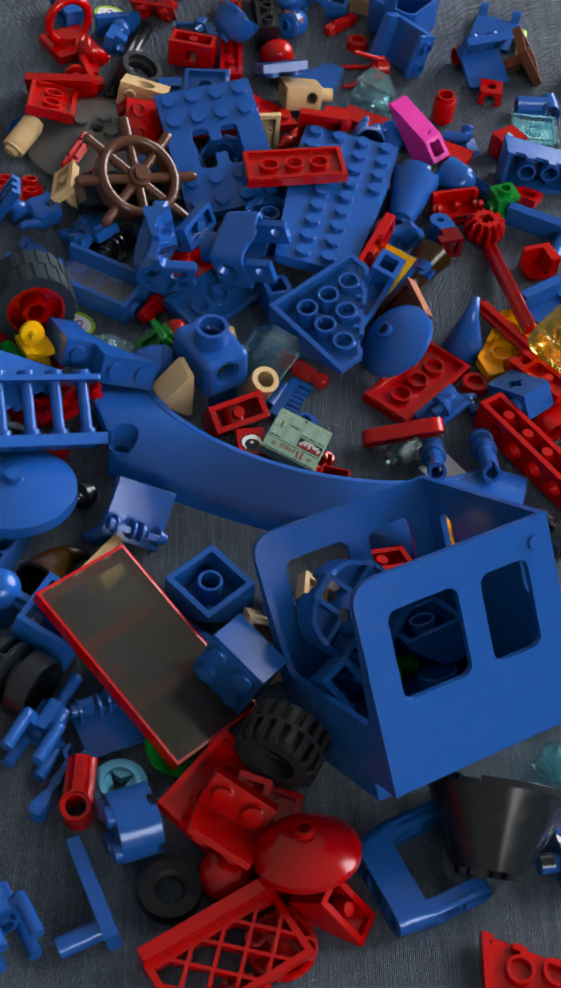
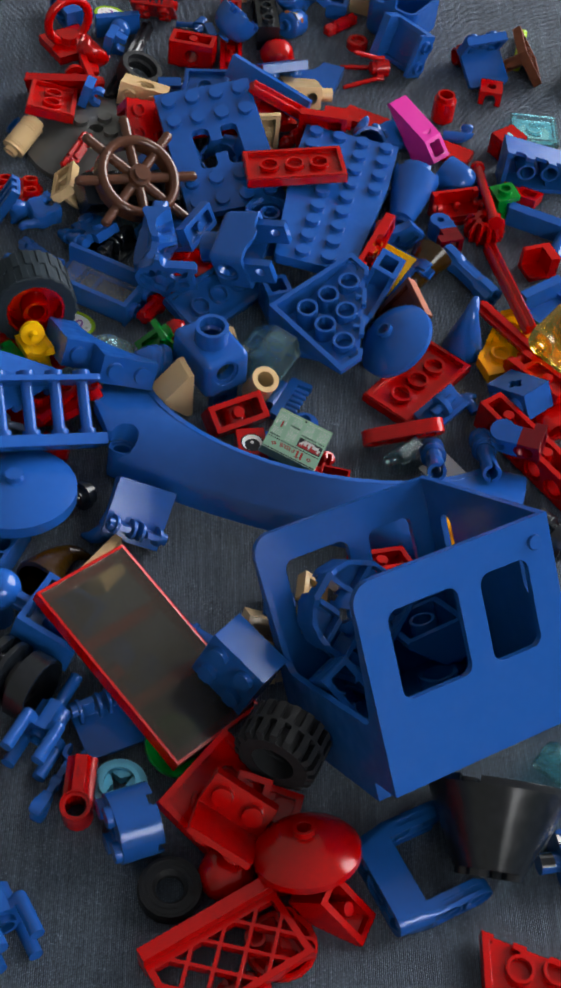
(88, 92): none -> blue tile
(97, 929): blue piece -> none
(210, 587): blue slope -> none
(242, 68): none -> blue tile
(275, 98): none -> red axle
(309, 374): red axle -> none
(375, 89): clear light blue slope -> none
(407, 663): arm -> none
(470, 144): blue piece -> none
(471, 276): none -> blue axle
(474, 383): red tile -> none
(488, 23): blue flag -> none
(494, 220): none -> red bar
(518, 440): none -> leg
(544, 105): blue piece -> none

